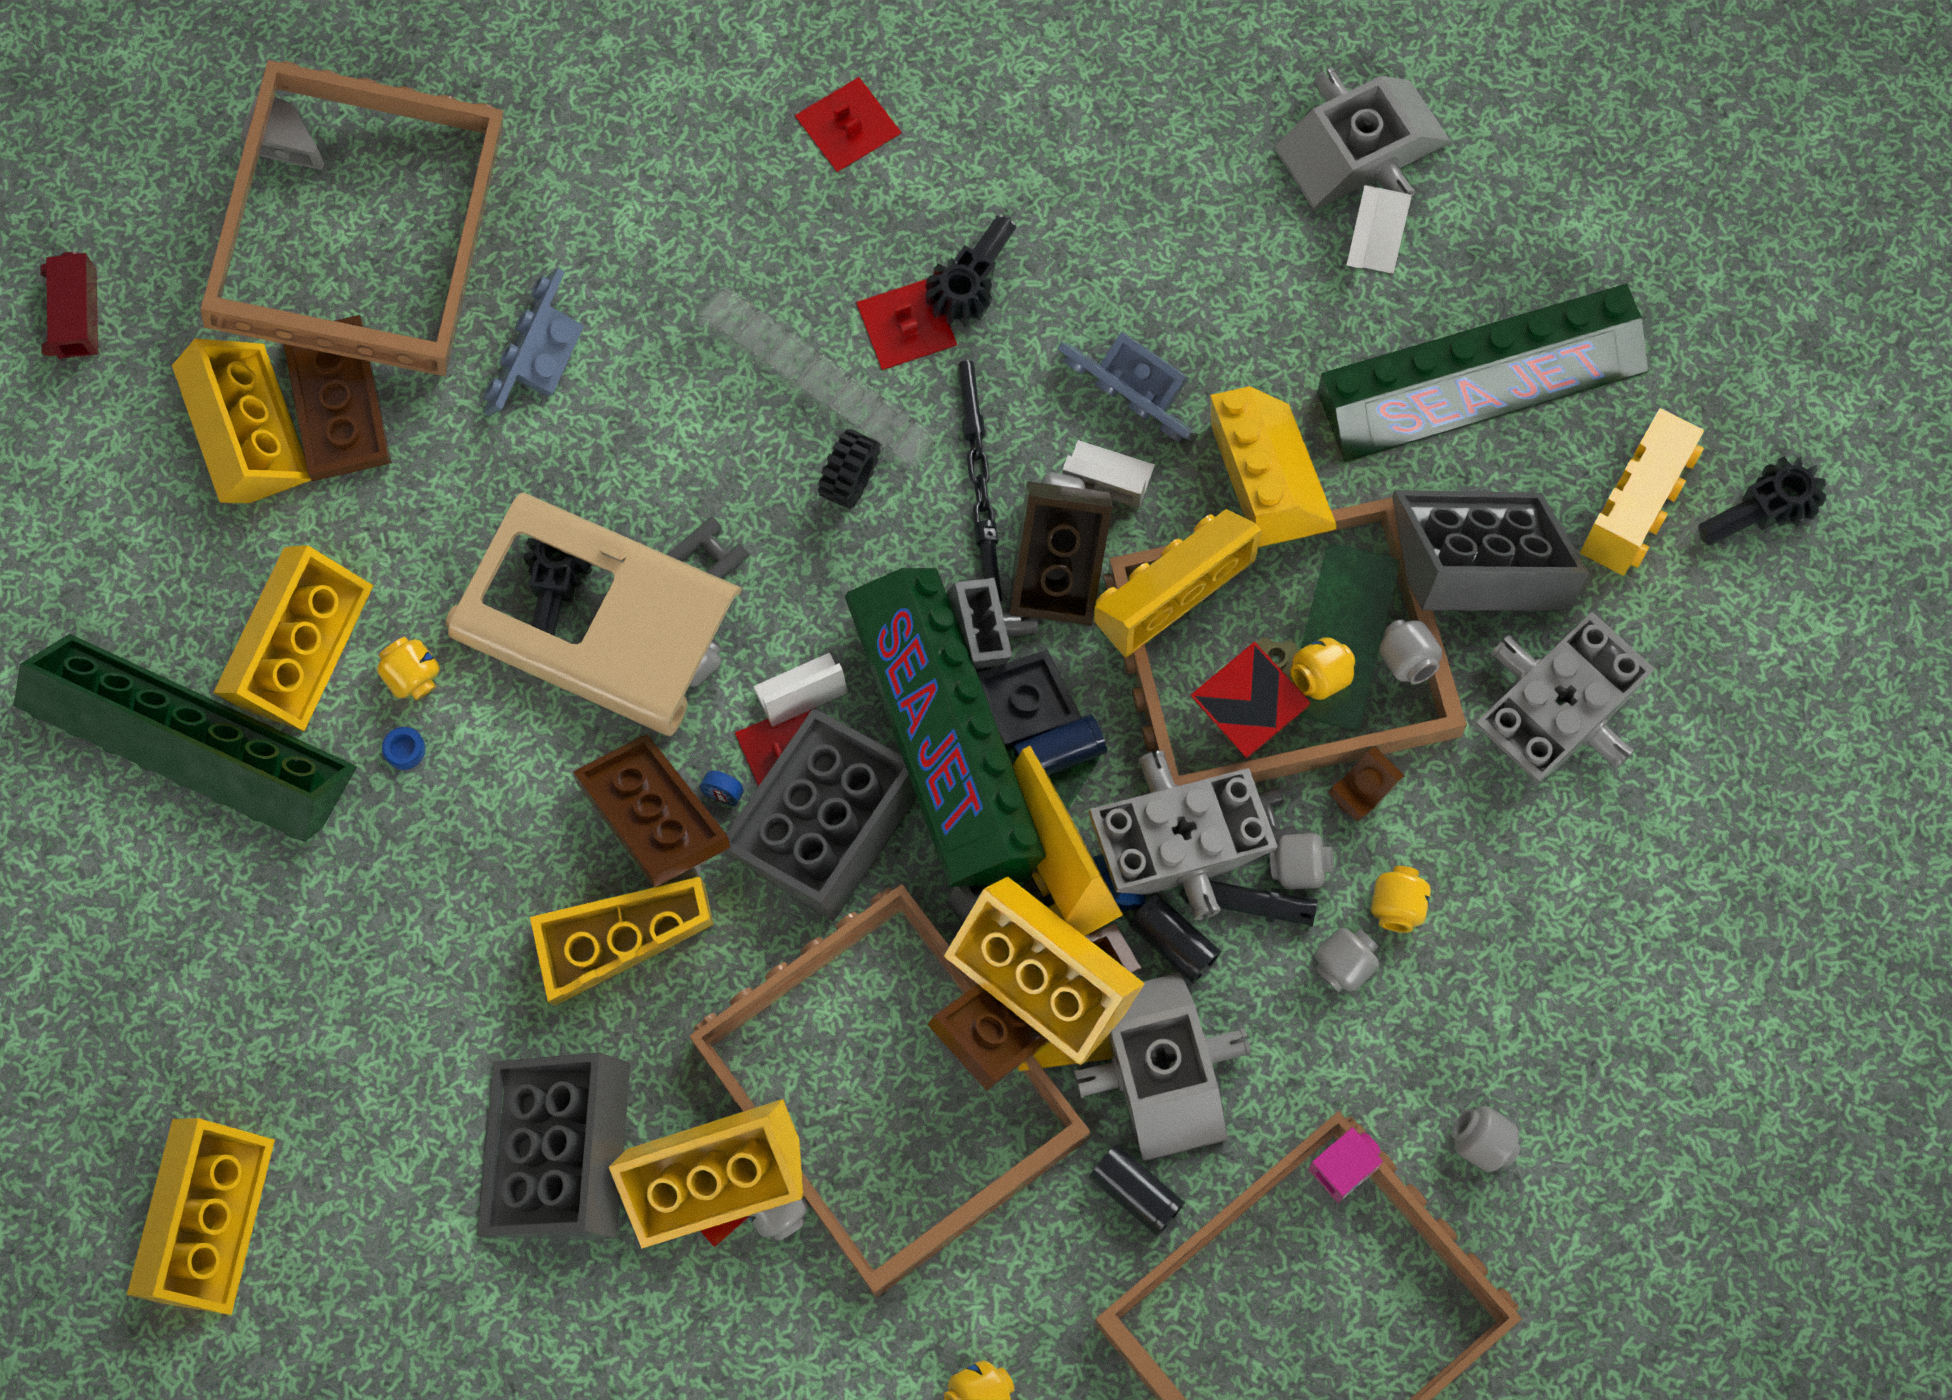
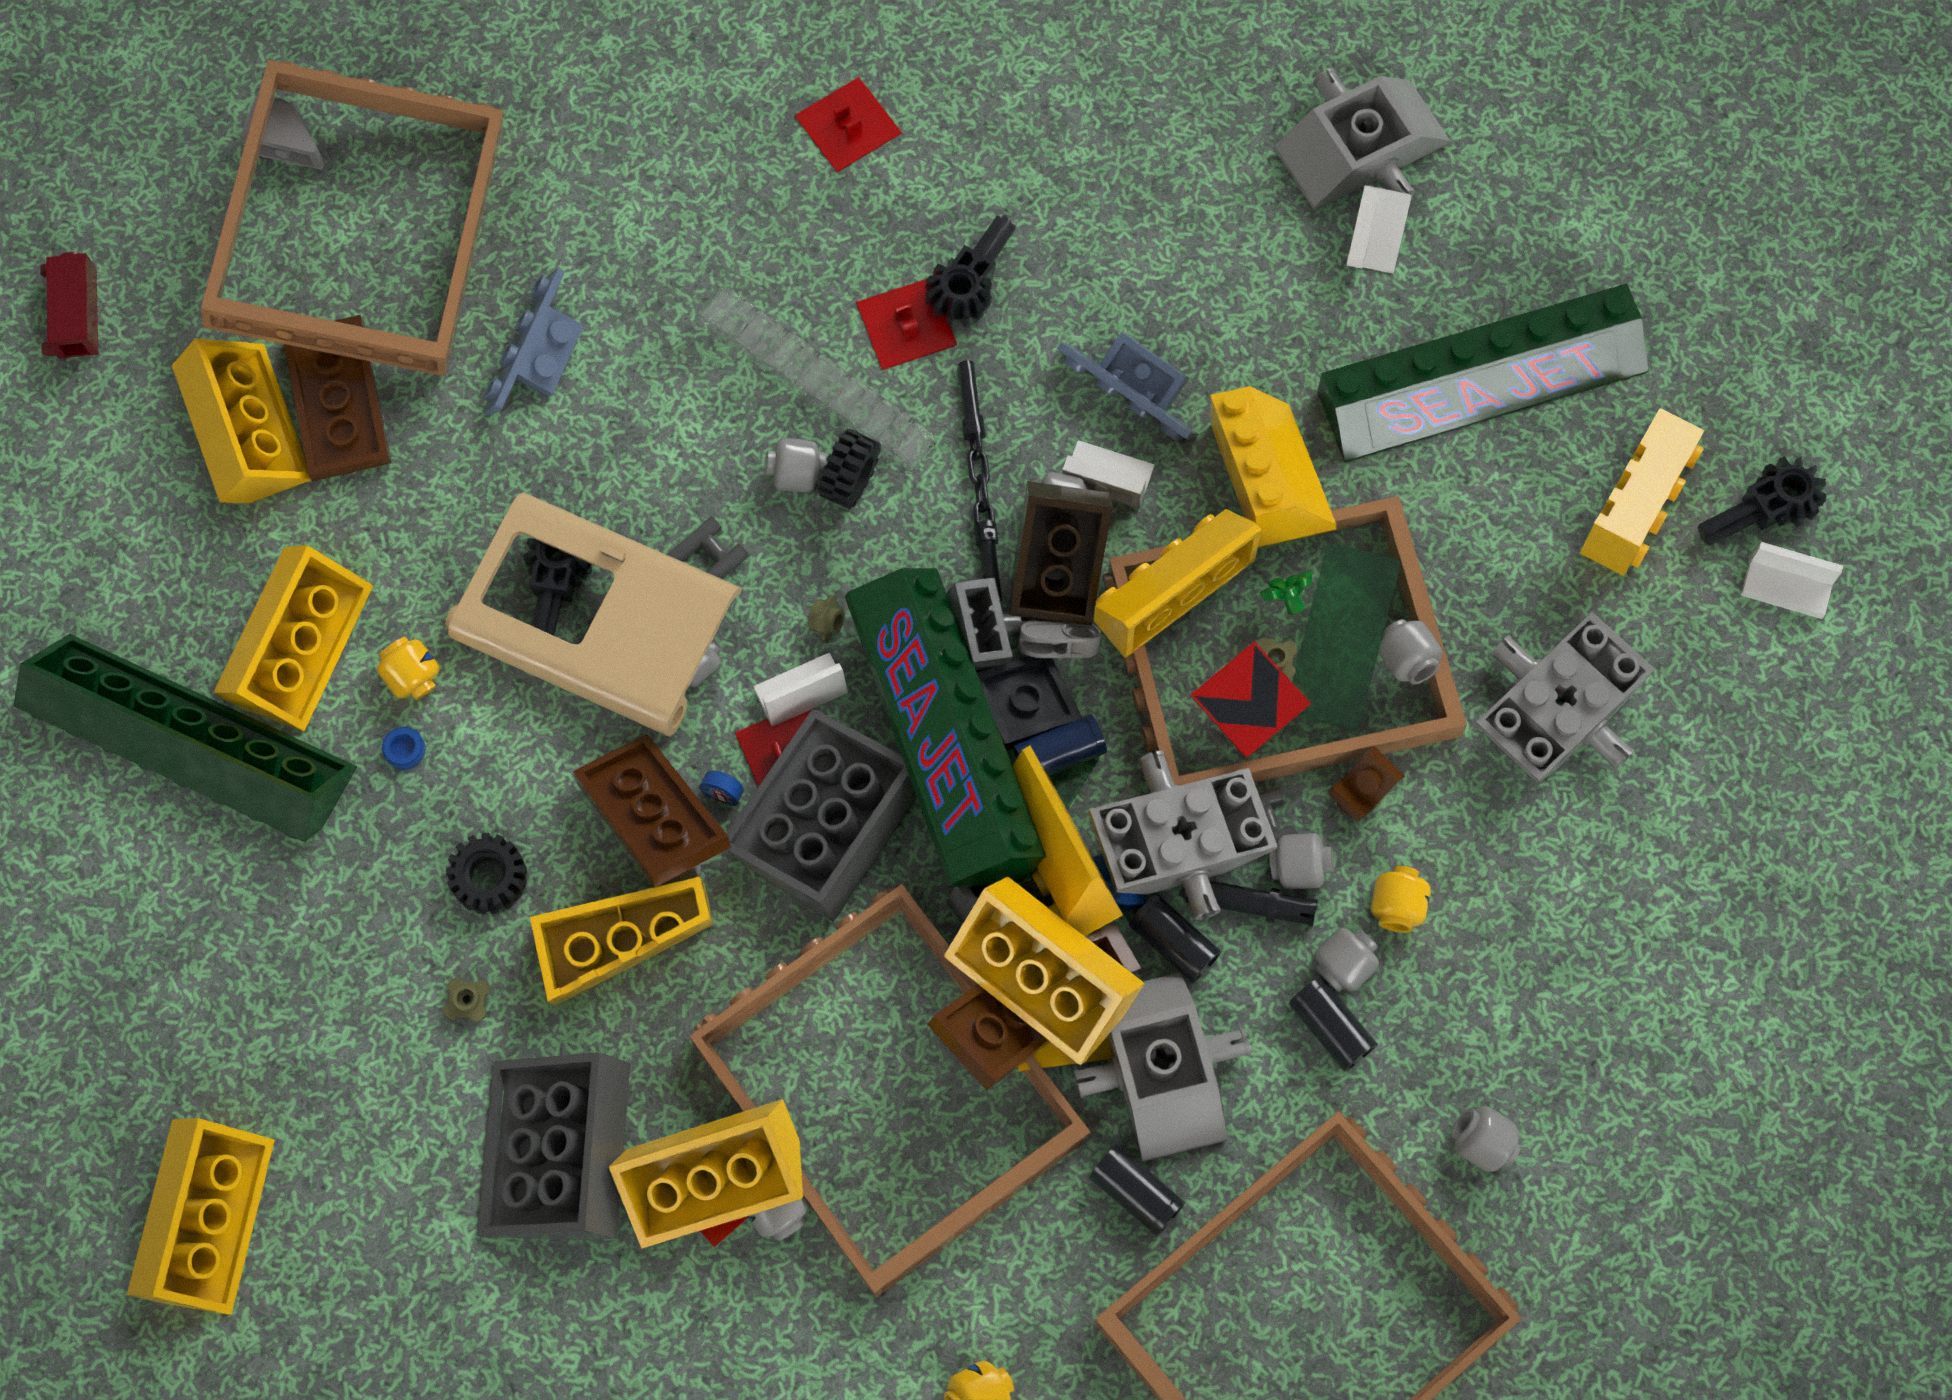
(472, 854): none -> black tyre
(475, 1008): none -> olive plate
(795, 465): none -> light grey head
(826, 617): none -> olive plate
(1059, 639): none -> light grey piece
(1288, 591): none -> green plant
(1322, 668): yellow head -> none
(1332, 1023): none -> black pin
(1346, 1163): dark pink brick -> none
(1486, 551): dark grey slope -> none
(1790, 580): none -> white panel

